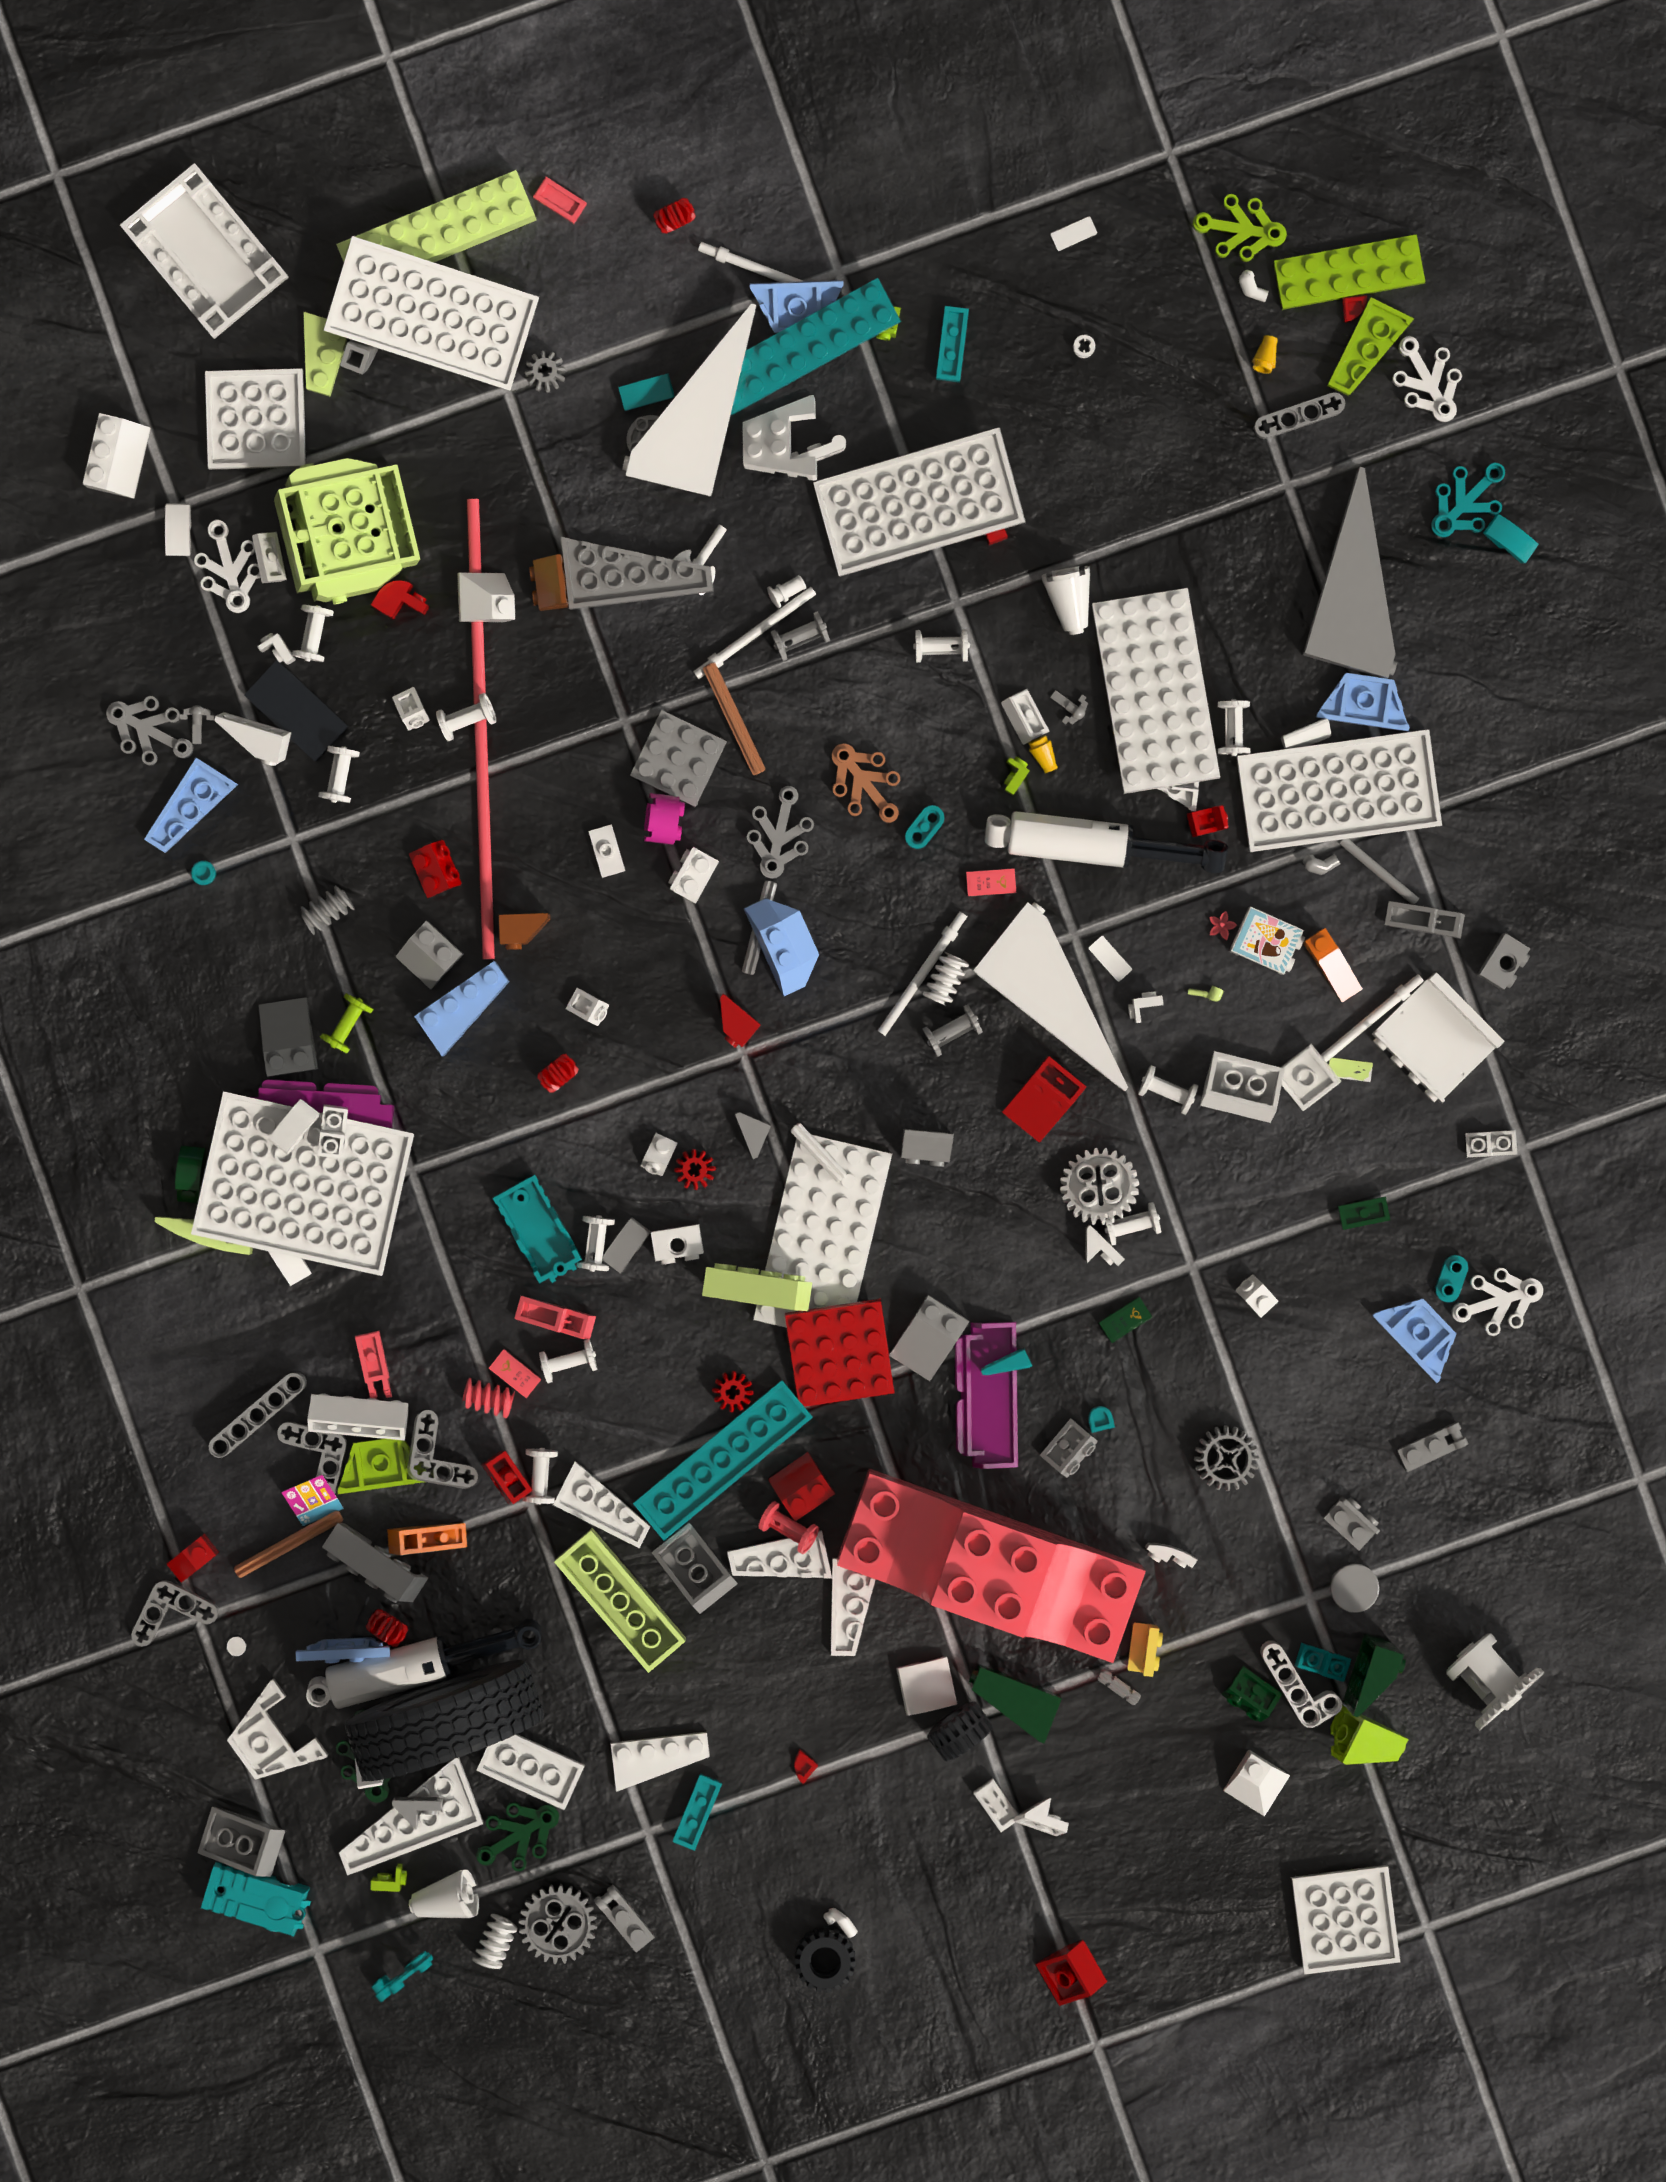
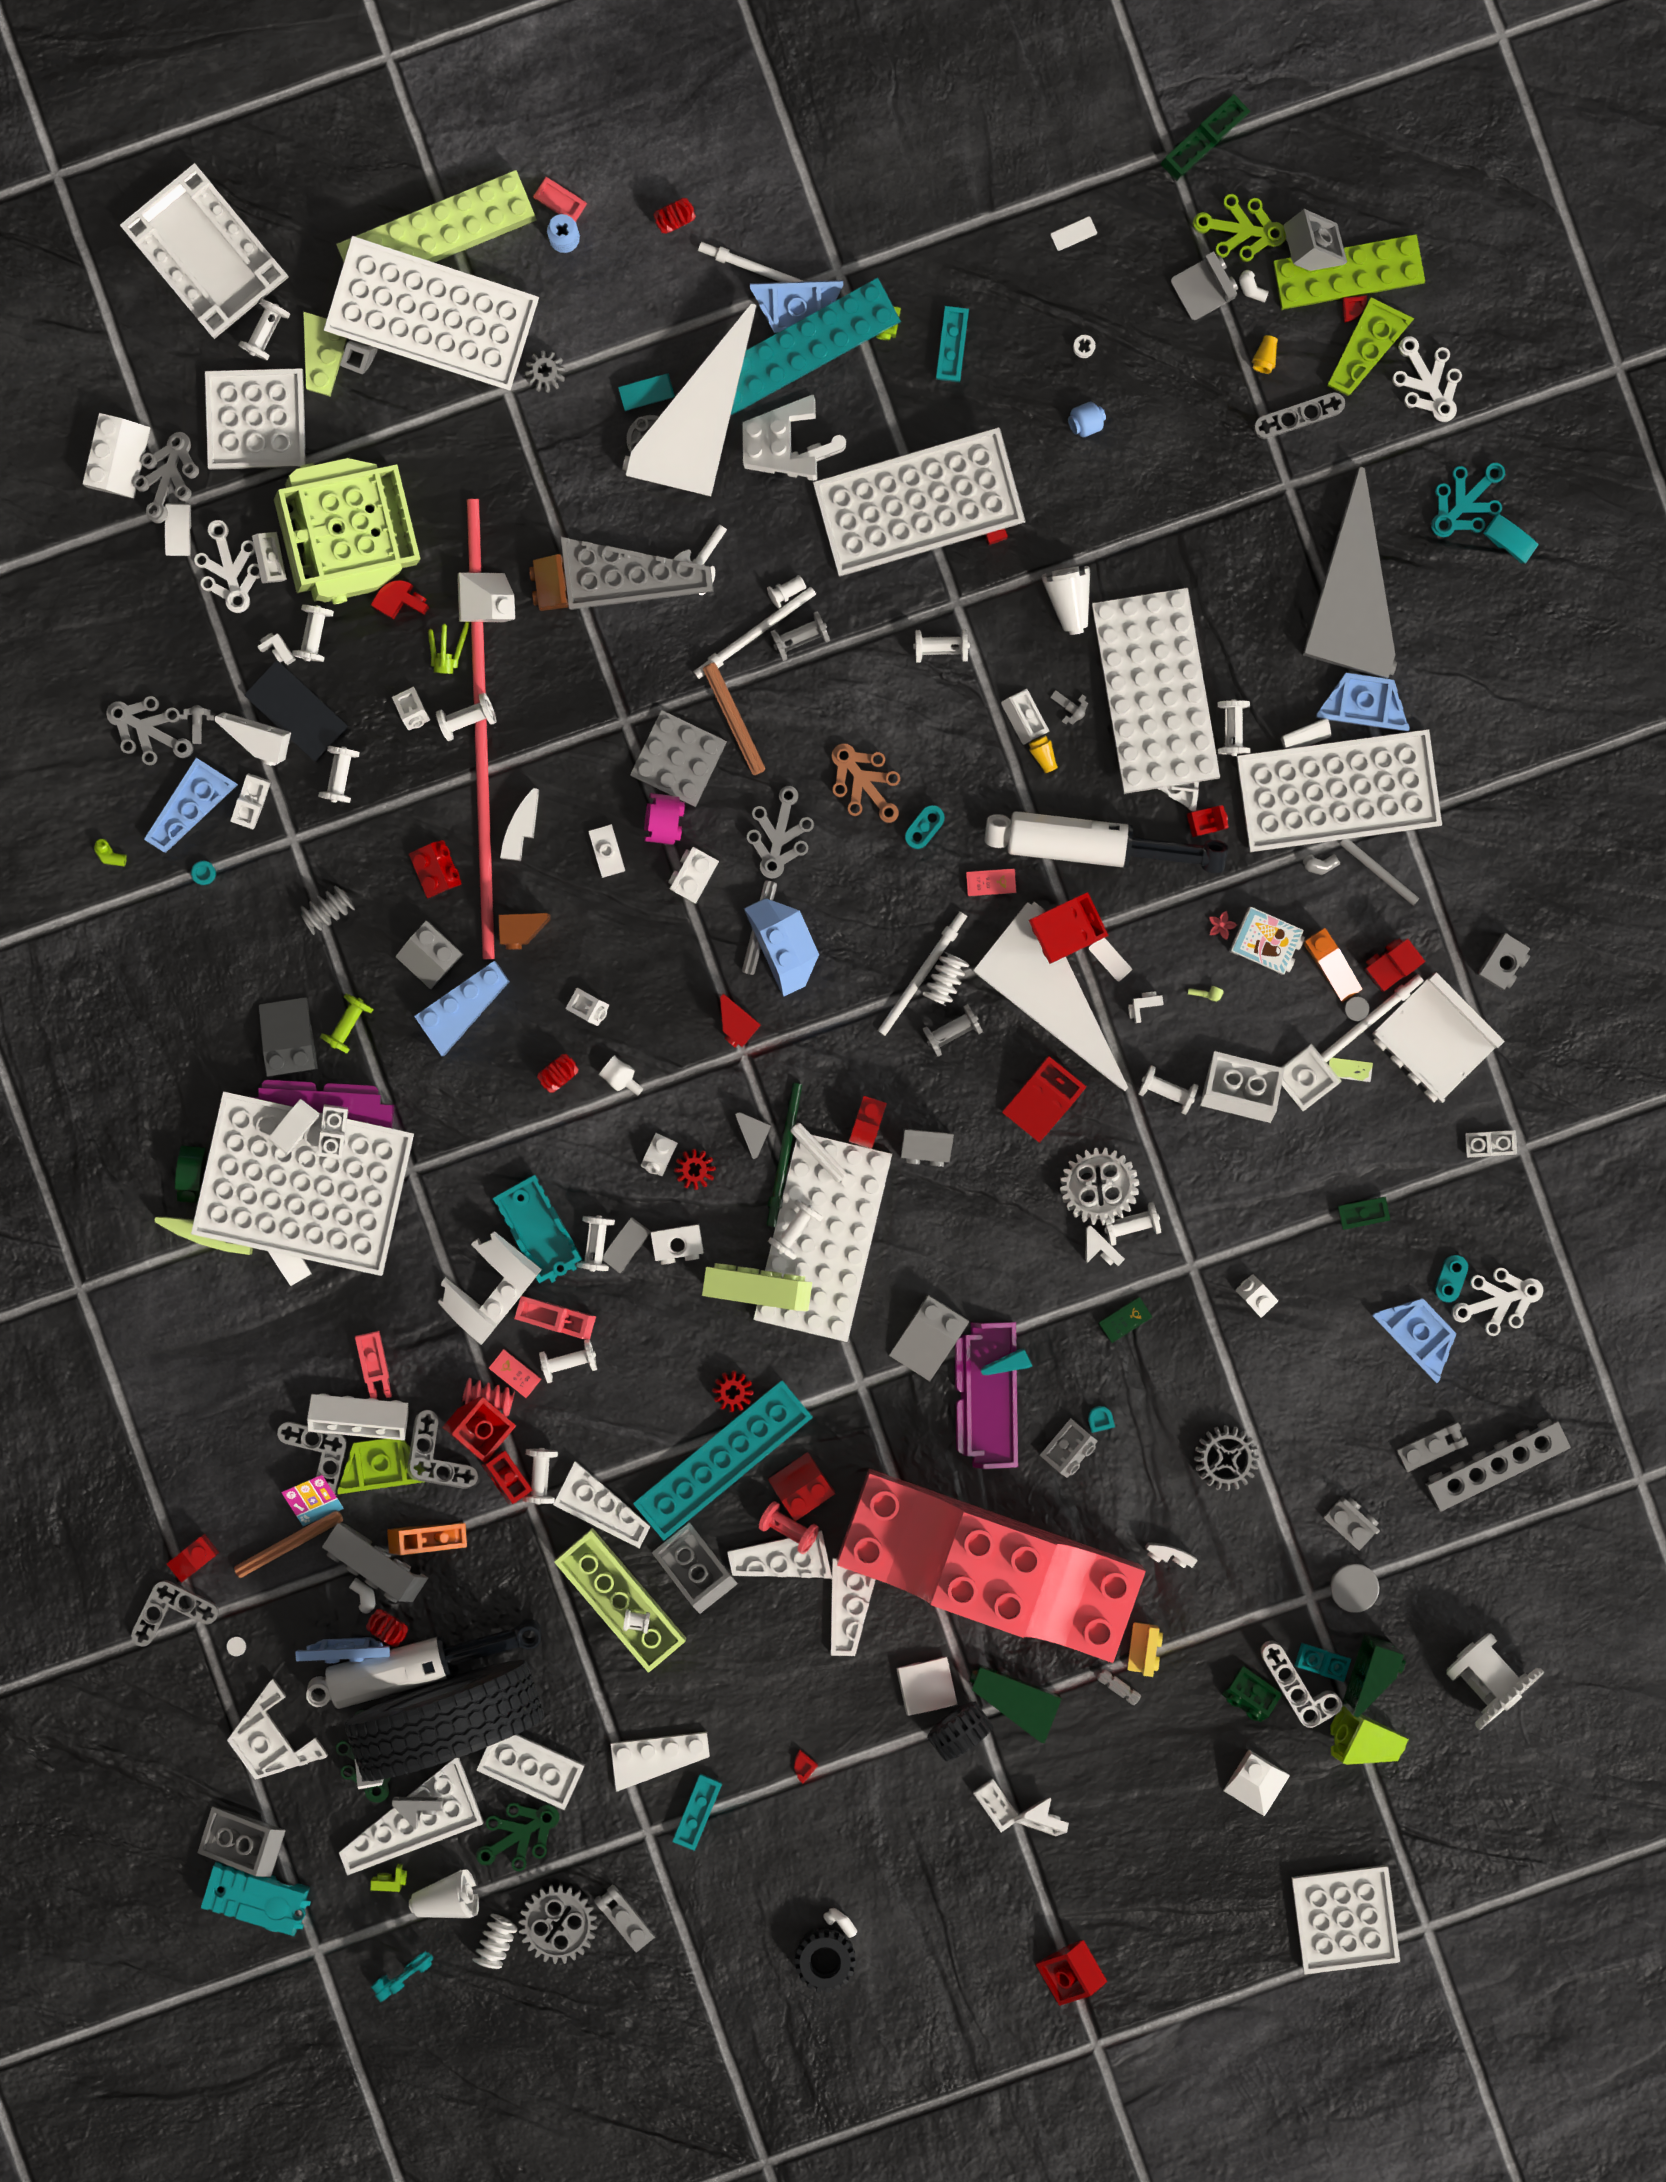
(106, 854): none -> lime arm
(167, 473): none -> light grey plant
(250, 801): none -> white slope
(251, 1424): light grey beam -> none
(264, 330): none -> white hose
(367, 1595): none -> white arm
(441, 661): none -> lime plant
(479, 1427): none -> red slope
(518, 1275): none -> white wedge
(521, 826): none -> white slope
(563, 224): none -> light blue piece
(620, 1076): none -> white piece
(636, 1621): none -> white bush
(775, 1201): none -> dark green bar
(795, 1229): none -> white hose
(839, 1352): red plate -> none
(867, 1122): none -> red brick
(1014, 780): lime bracket -> none
(1068, 928): none -> red slope
(1086, 419): none -> light blue head
(1204, 286): none -> light grey bracket
(1205, 137): none -> dark green slope
(1314, 241): none -> light grey slope
(1356, 1008): none -> light grey tile
(1394, 964): none -> red brick
(1424, 919): light grey slope -> none
(1555, 1444): none -> light grey brick

